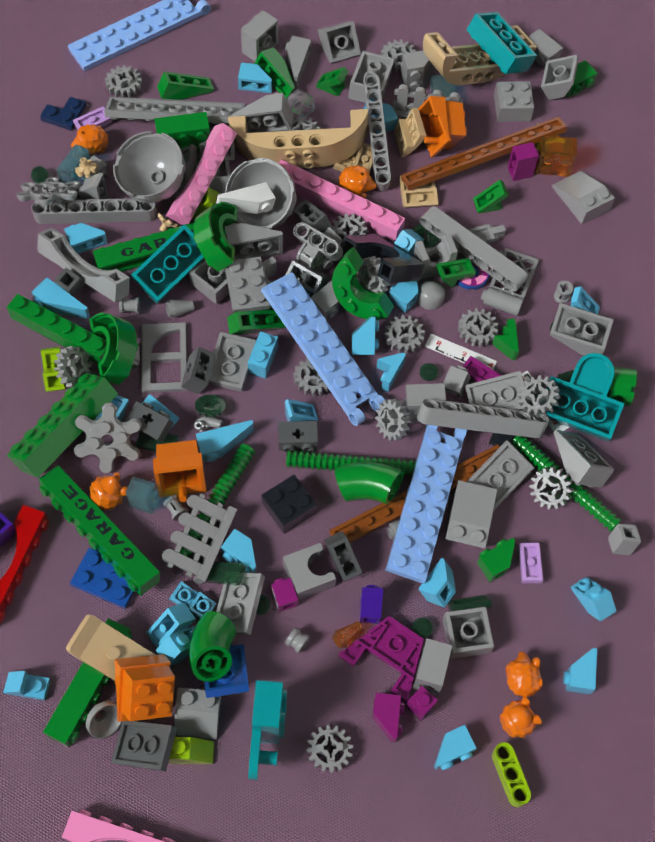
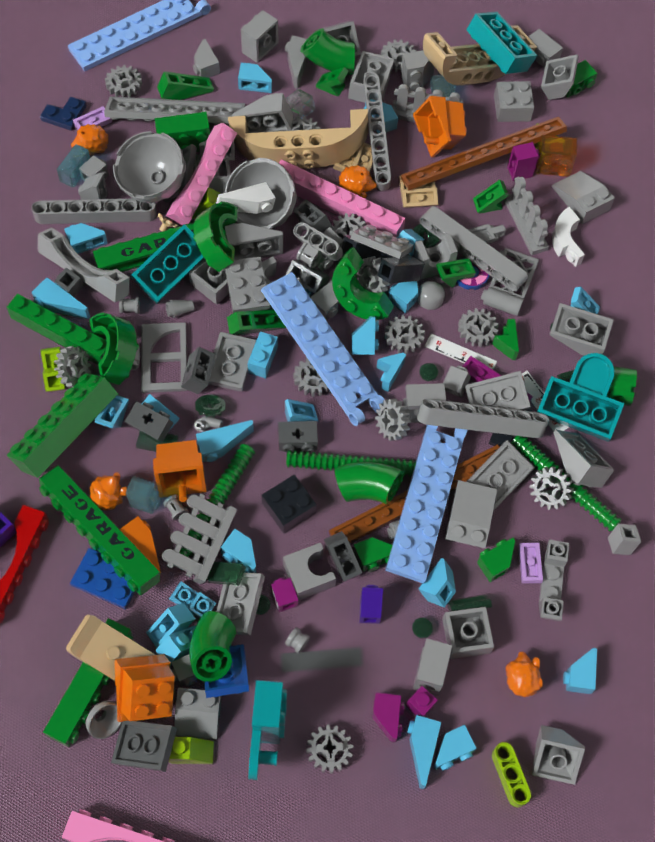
(25, 685): medium azure slope -> none
(39, 174): clear green plate -> none
(48, 191): light grey plate -> none
(85, 167): tan plant -> none
(107, 425): light grey plate -> none
(140, 535): none -> orange slope
(183, 671): none -> light grey brick
(205, 61): none -> light grey slope
(276, 68): green slope -> none
(321, 659): none -> dark grey sticker
(329, 51): none -> green brick
(346, 635): clear orange cone -> none
(371, 553): none -> green slope
(382, 241): none -> light grey plate
(394, 646): magenta wing -> none
(409, 132): tan slope -> none
(423, 742): none -> medium azure slope
(519, 718): orange animal -> none
(527, 217): none -> light grey fence
(545, 398): light grey gear -> none
(551, 588): none -> light grey slope
(557, 755): none -> light grey slope
(561, 291): light grey bush -> none
(562, 240): none -> white arch
(594, 598): medium azure slope -> none

